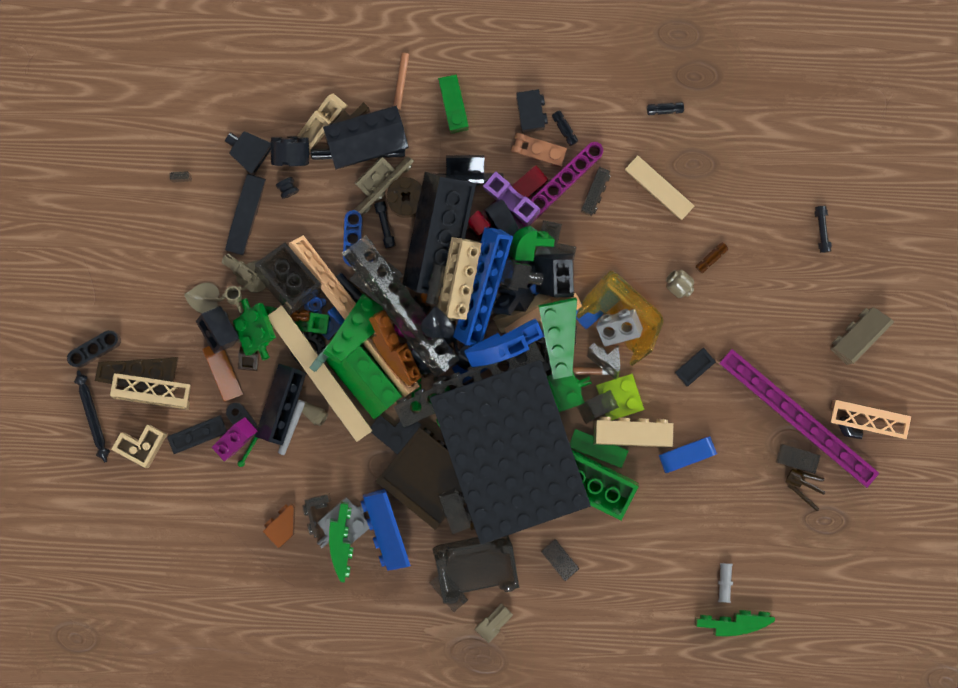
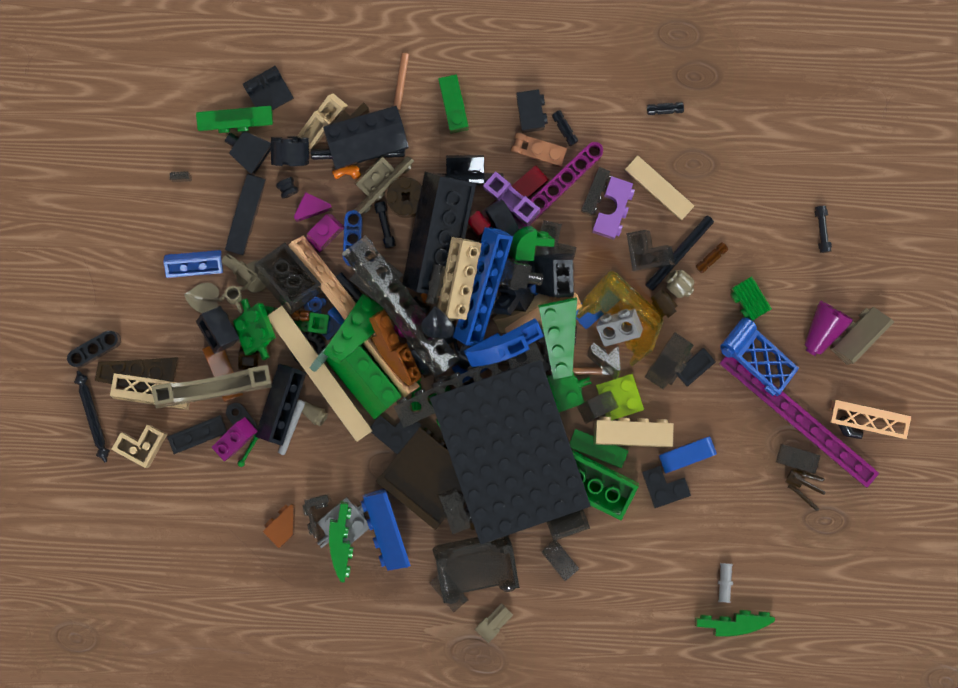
(191, 391): none -> dark tan arch
(193, 263): none -> blue slope
(234, 118): none -> green bracket
(268, 89): none -> black hinge
(310, 207): none -> magenta slope
(324, 232): none -> magenta torso
(352, 170): none -> orange arm
(568, 525): none -> clear smoke slope
(619, 192): none -> medium lavender arch
(643, 254): none -> clear smoke brick
(662, 492): none -> black plate
(664, 303): none -> dark brown brick
(670, 361): none -> clear smoke brick
(680, 252): none -> black axle
(737, 344): none -> blue piece
(750, 299): none -> green brick
(825, 328): none -> magenta cone

